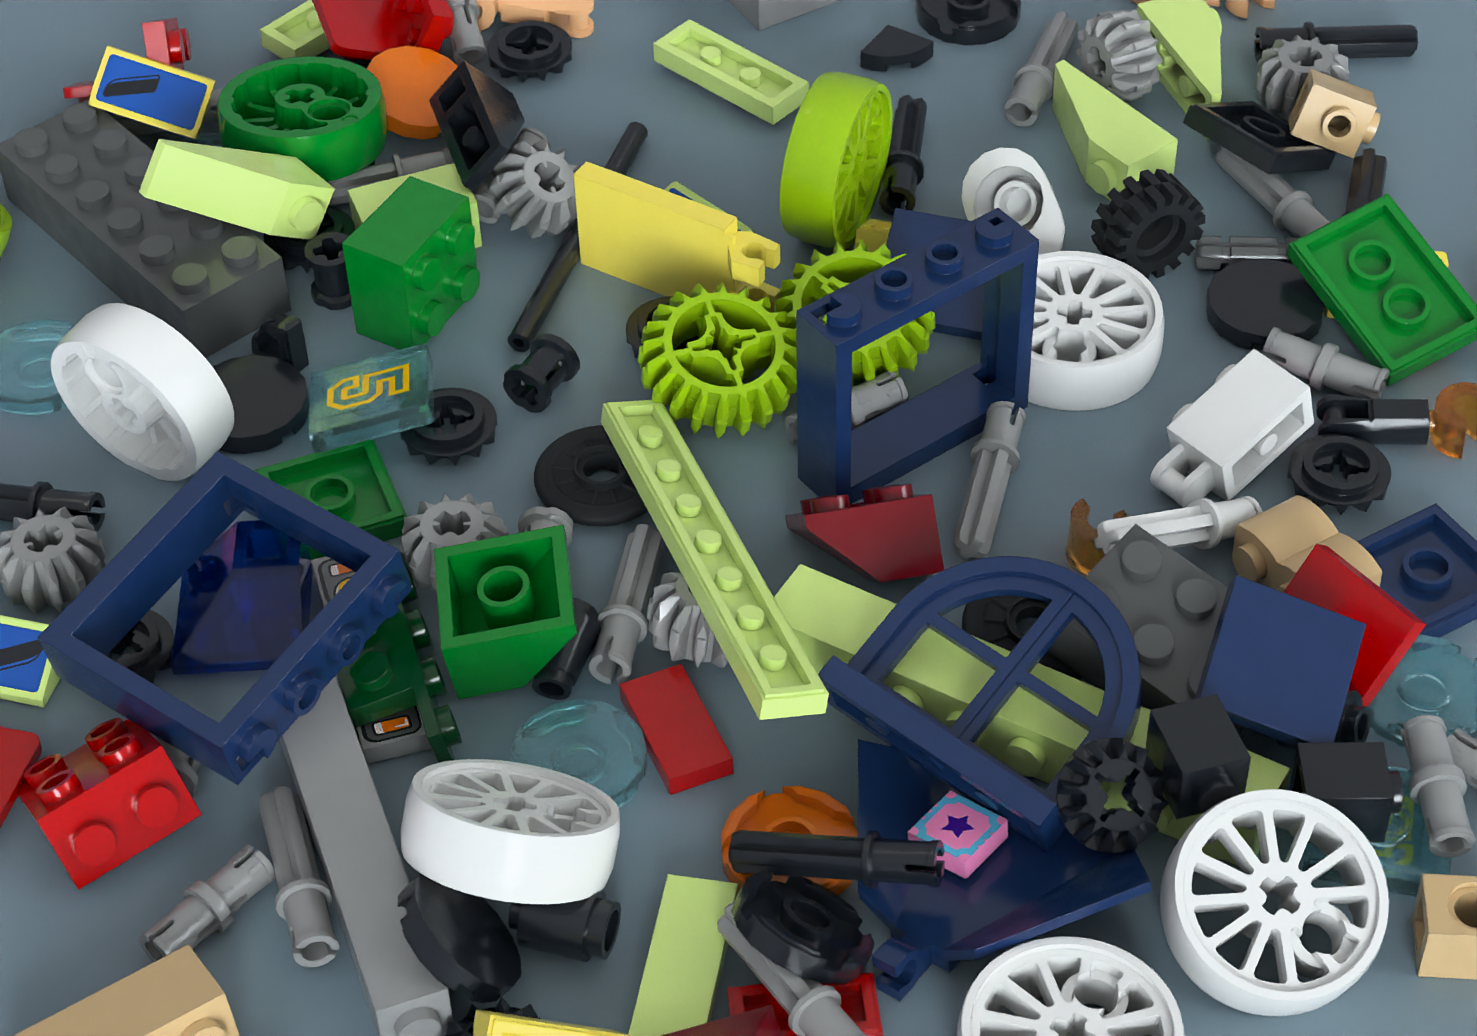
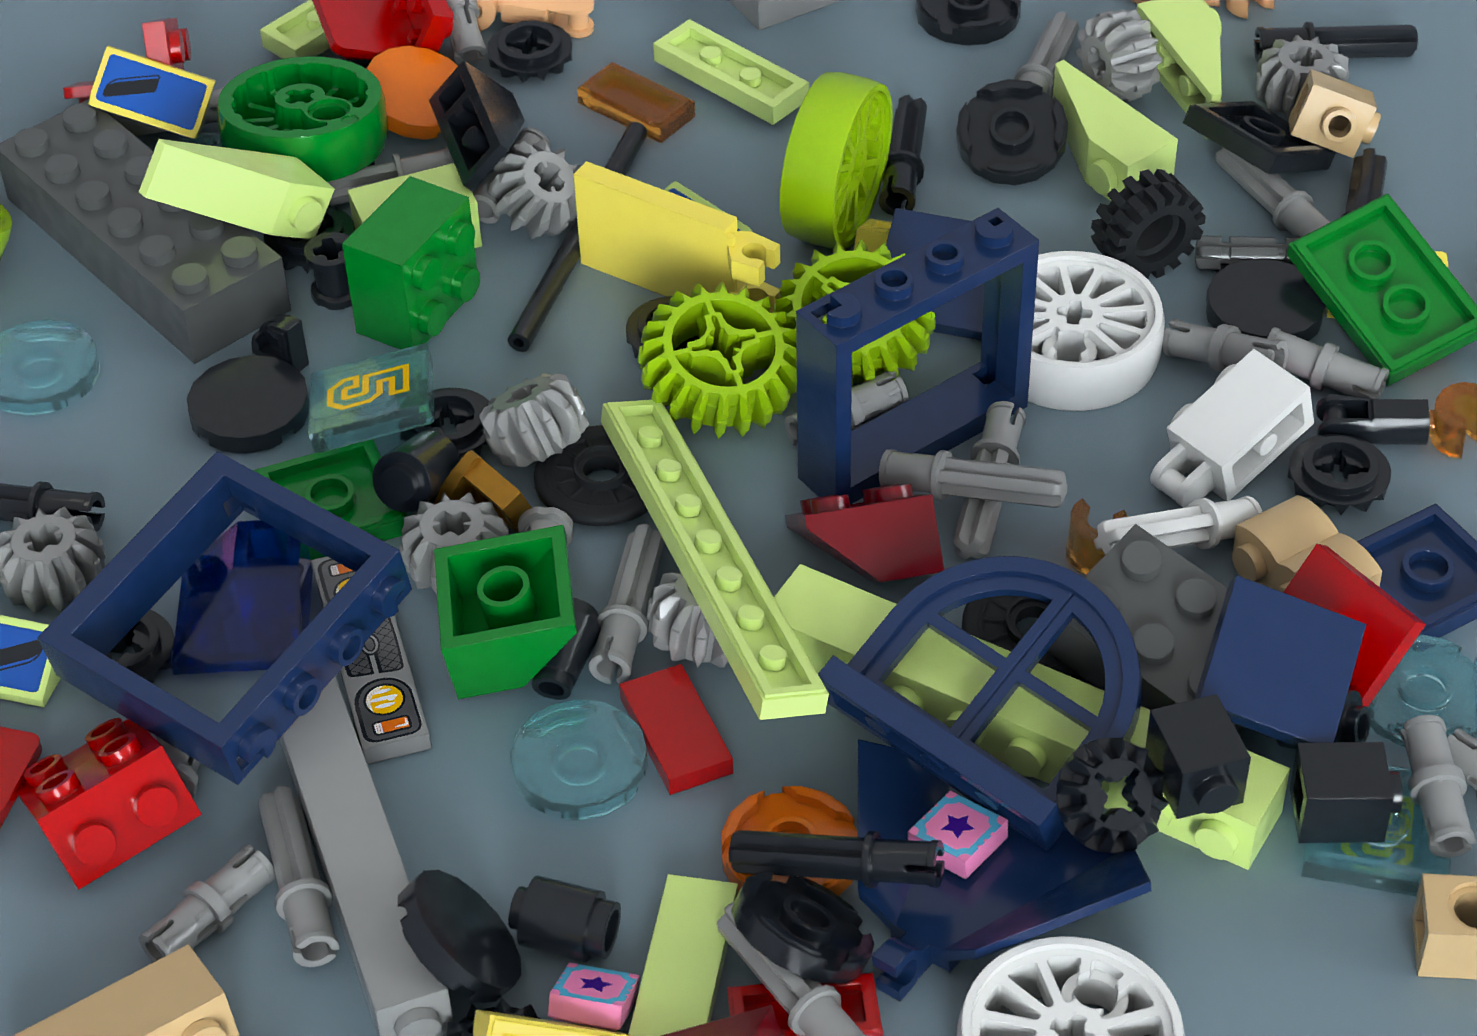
(142, 391): white piece -> none
(396, 676): dark green bracket -> none
(414, 470): none -> black brick
(485, 485): none -> pearl gold tile
(510, 831): white piece -> none
(534, 420): none -> light grey gear
(541, 372): black bush -> none
(593, 996): none -> bright pink tile
(633, 98): none -> clear orange tile
(895, 47): black tile -> none
(973, 478): none -> light grey axle
(1012, 132): none -> black tile
(1020, 189): white piece -> none
(1218, 345): none -> light grey pin
(1346, 851): white piece -> none

